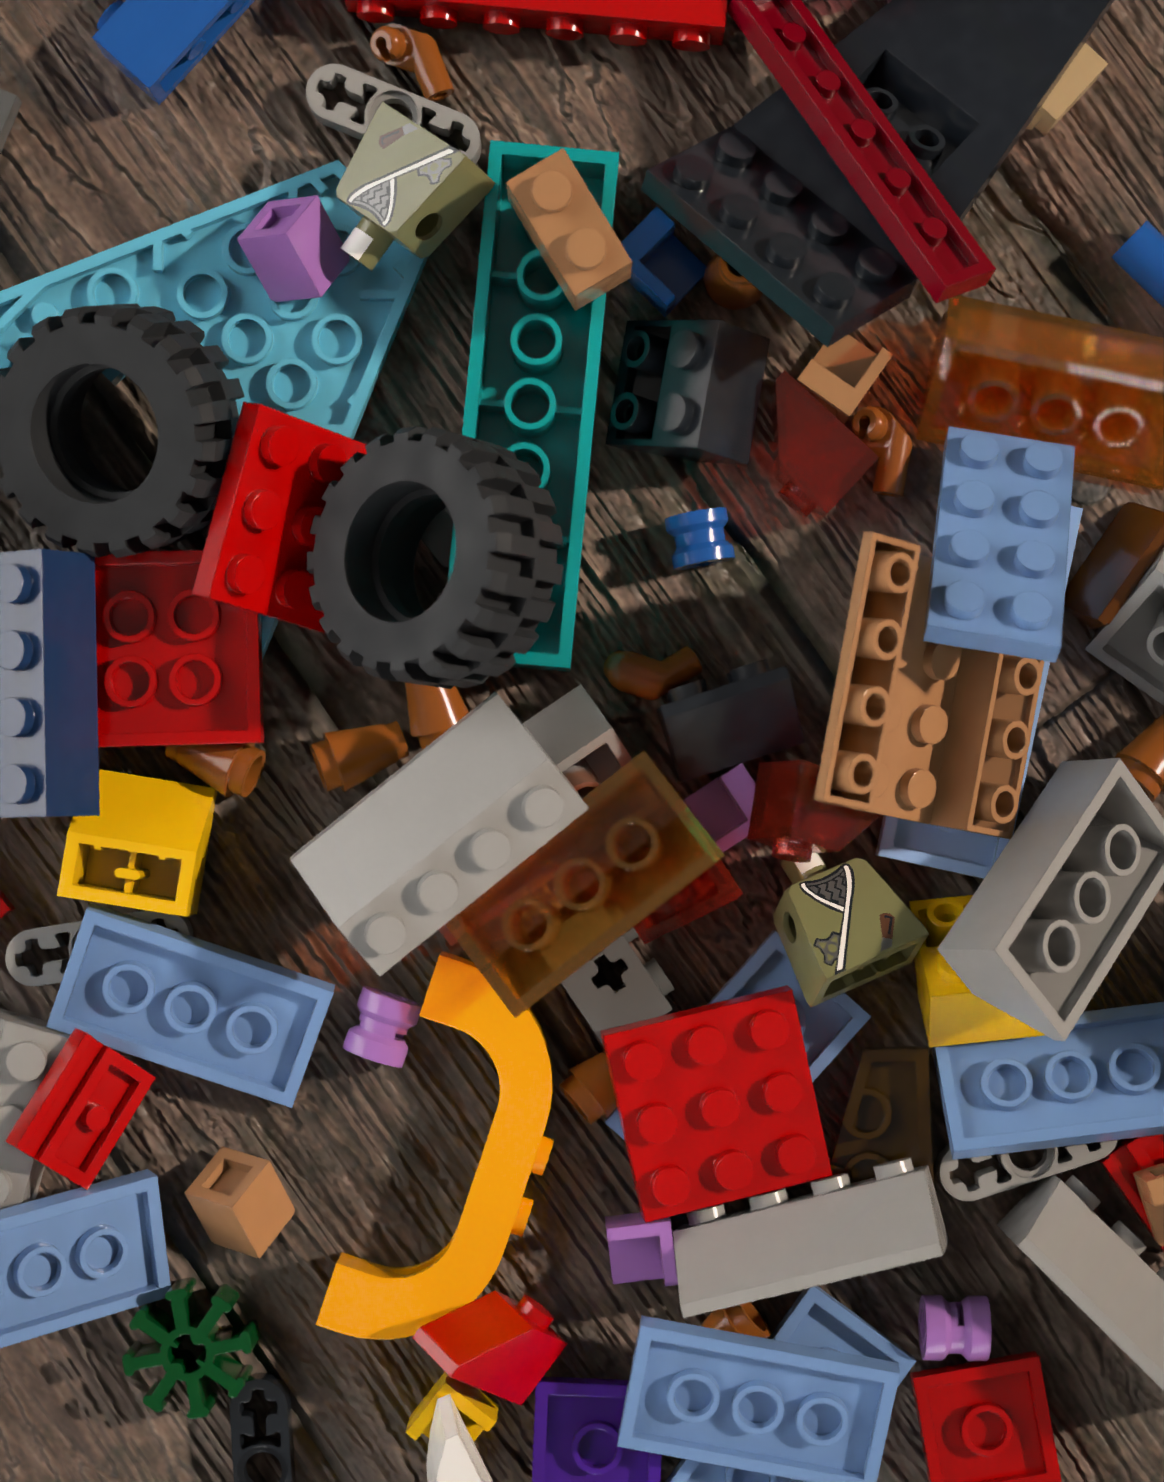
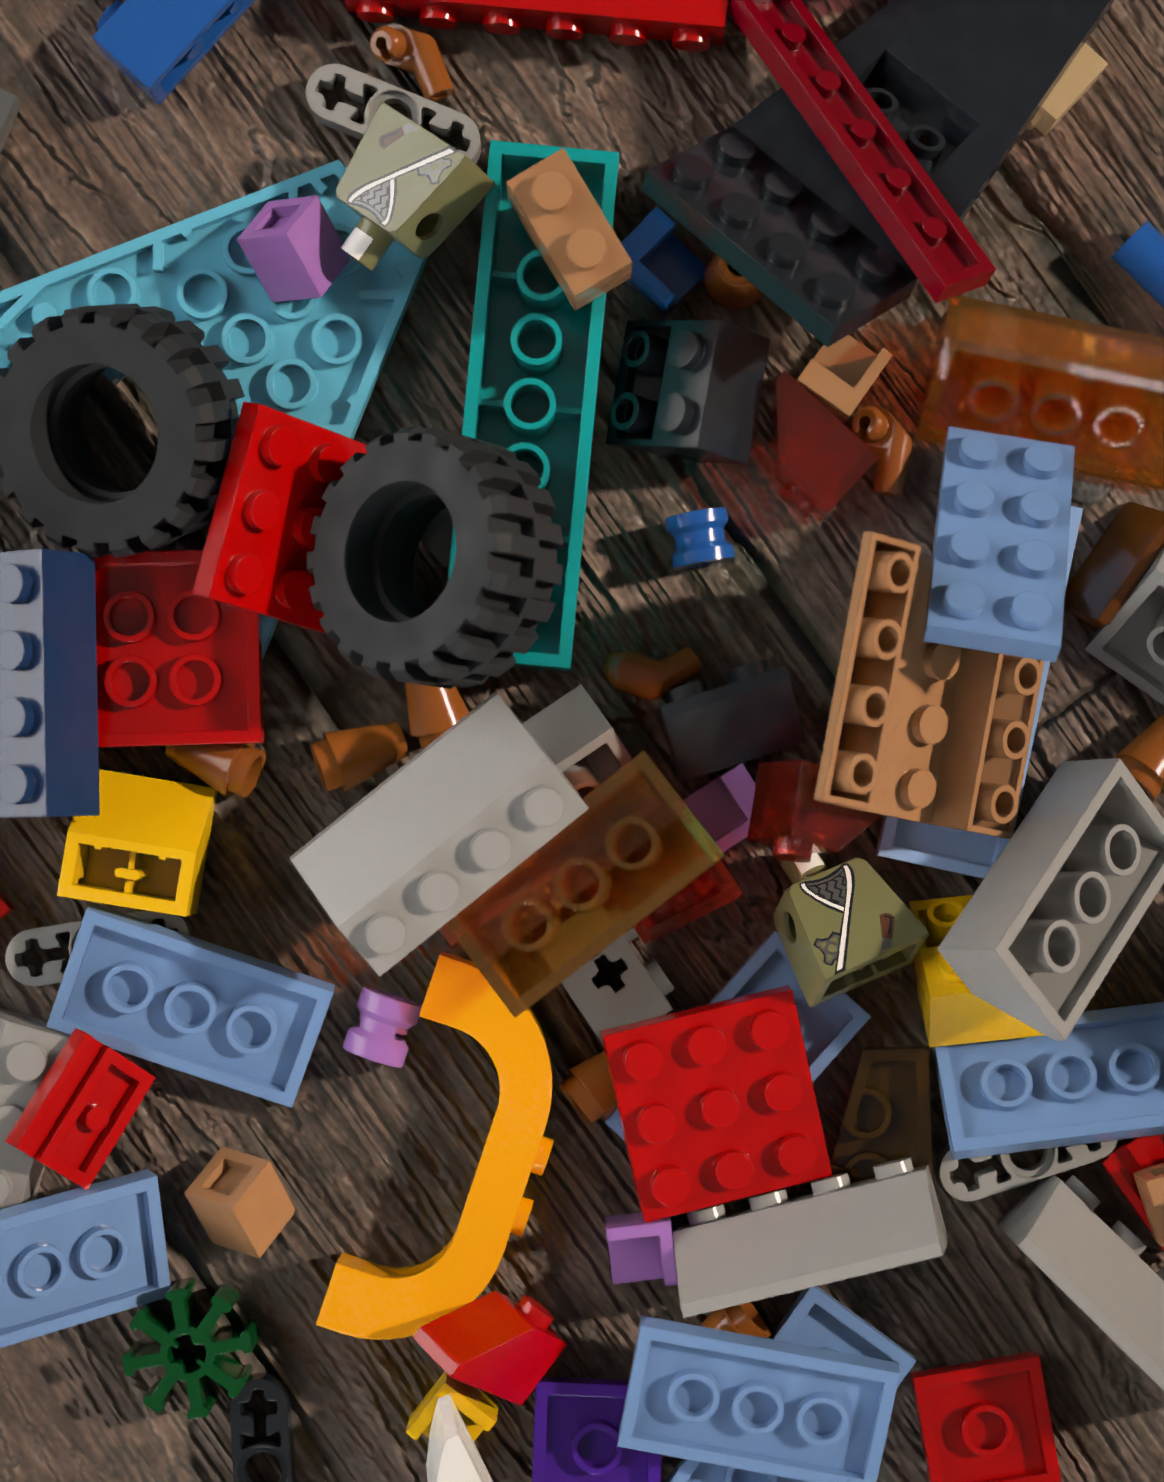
(954, 1327): medium lavender wheel -> none

